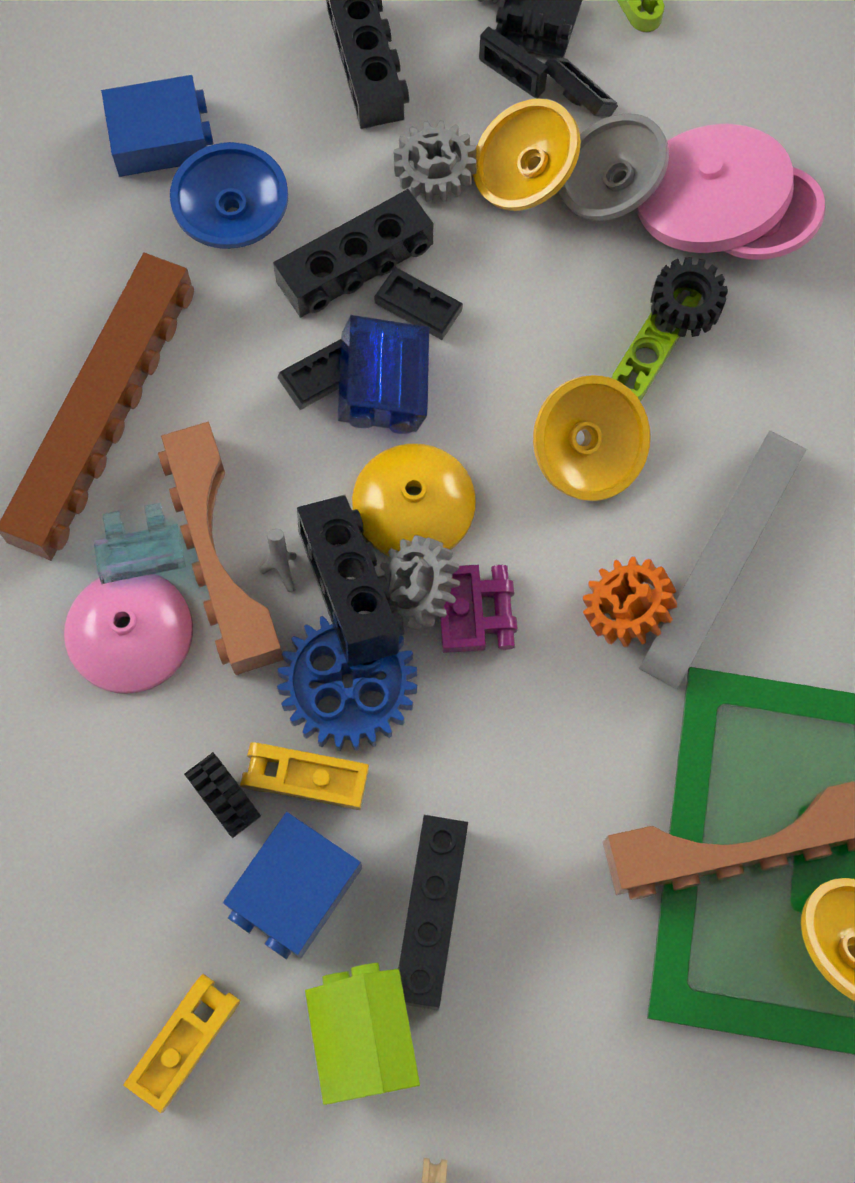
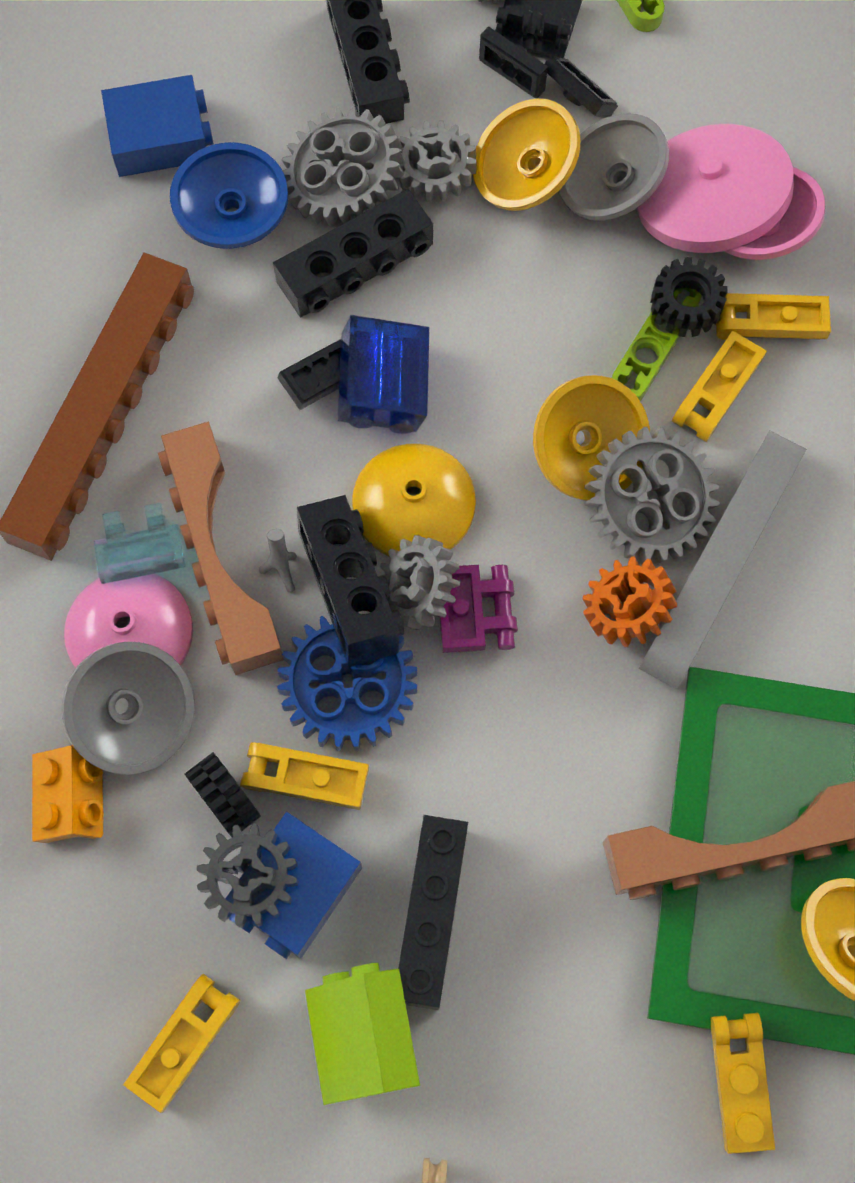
(65, 796): none -> light orange bracket
(157, 710): none -> light grey dish
(250, 854): none -> dark grey gear
(338, 157): none -> light grey gear
(418, 302): black plate -> none
(685, 481): none -> light grey gear
(720, 385): none -> yellow plate
(742, 1085): none -> yellow plate
(775, 316): none -> yellow plate

